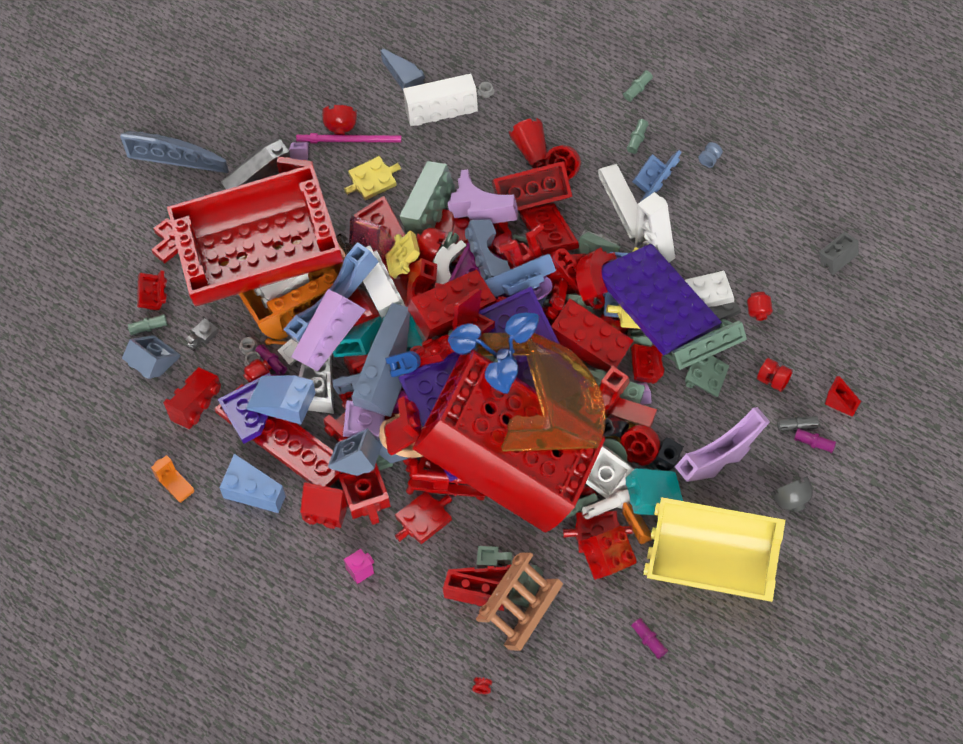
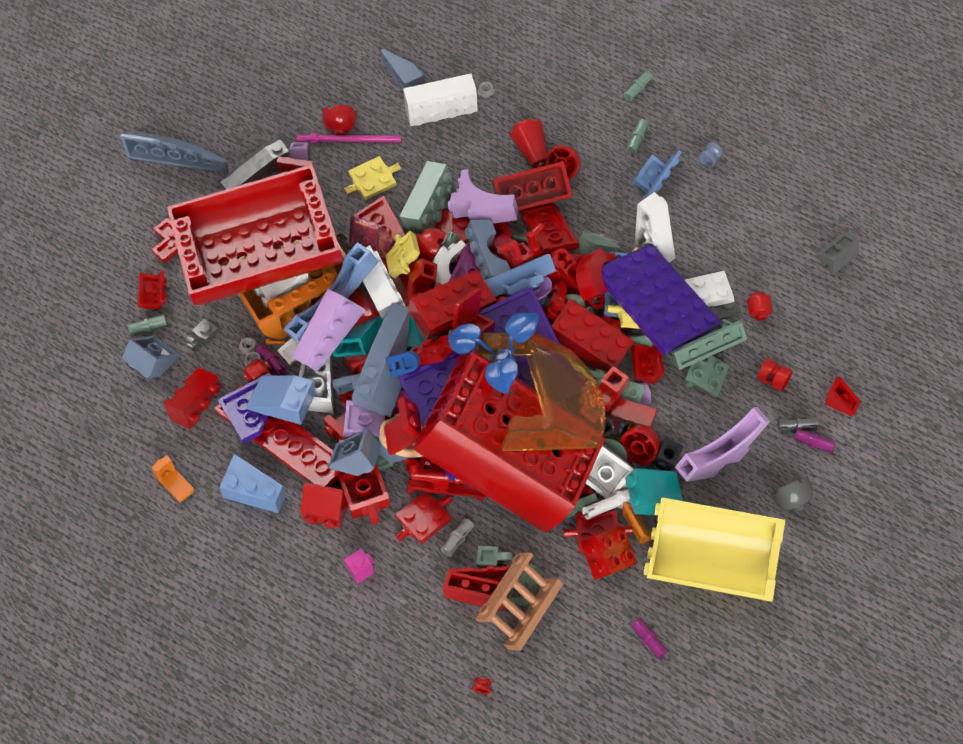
(457, 537): none -> light grey pin
(620, 197): white beam -> none

